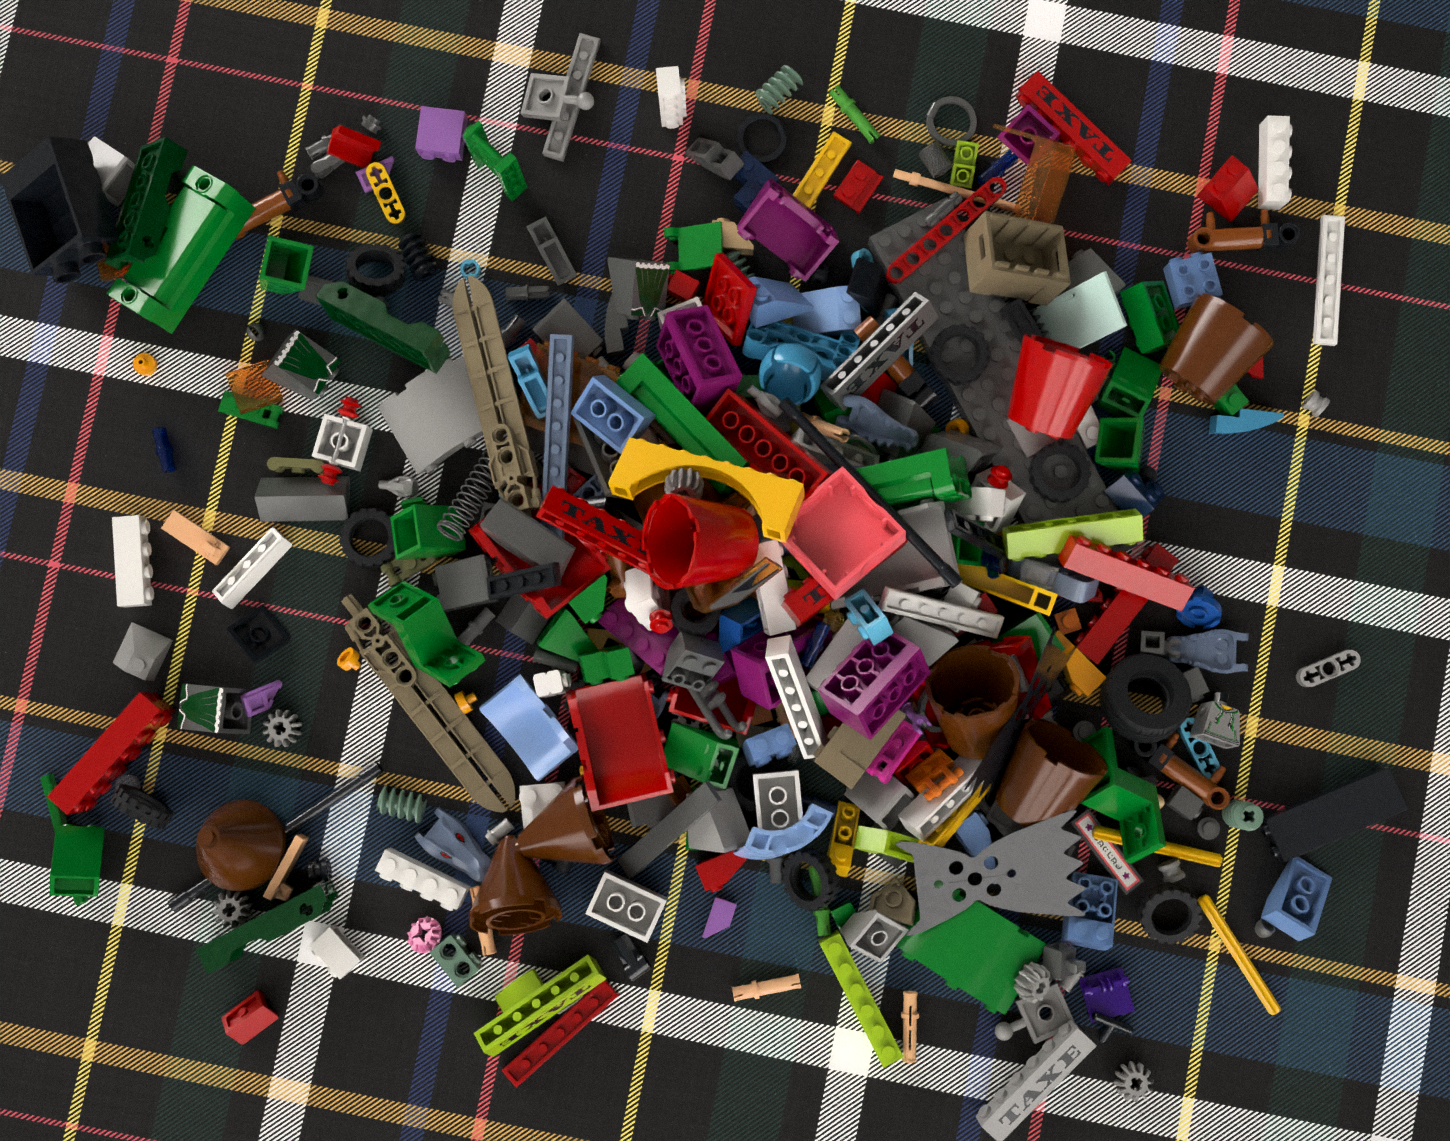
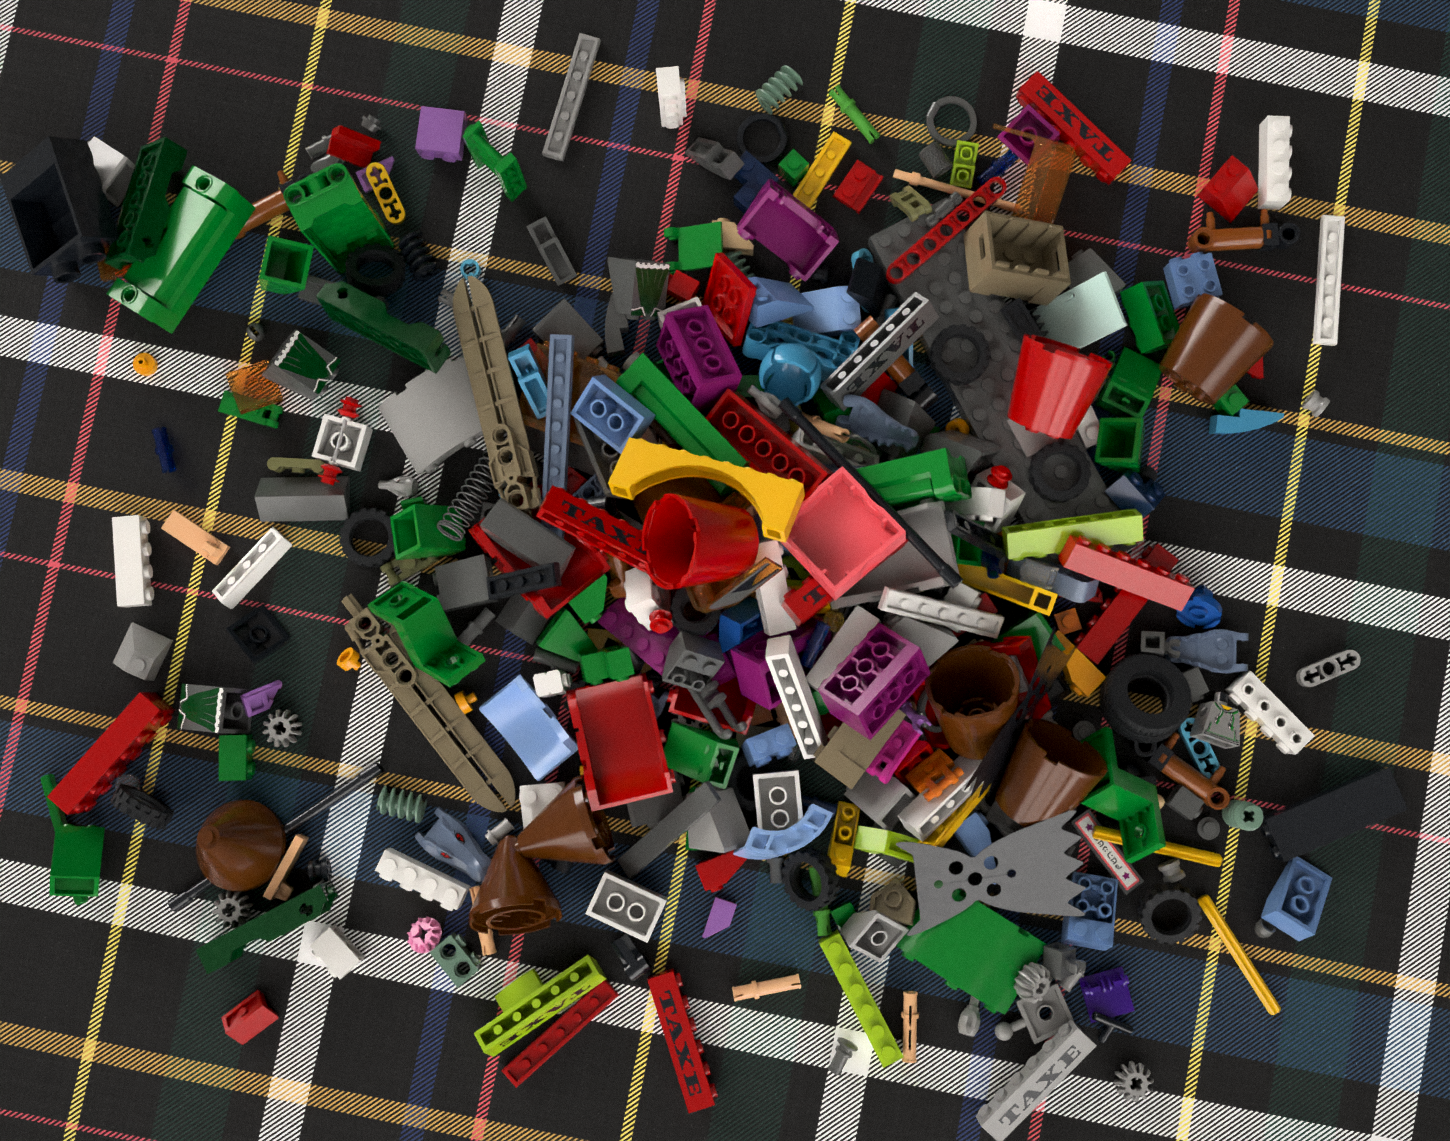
(236, 757): none -> green brick
(335, 215): none -> green piece
(527, 293): dark grey axle -> none
(555, 106): light grey plate -> none
(680, 790): reddish brown tile -> none
(681, 1040): none -> red brick
(684, 483): light grey gear -> none
(793, 168): none -> green brick
(842, 1054): none -> dark grey pin
(868, 616): medium azure brick -> none
(910, 203): none -> olive plate
(970, 1018): none -> light grey piece
(1269, 713): none -> white brick

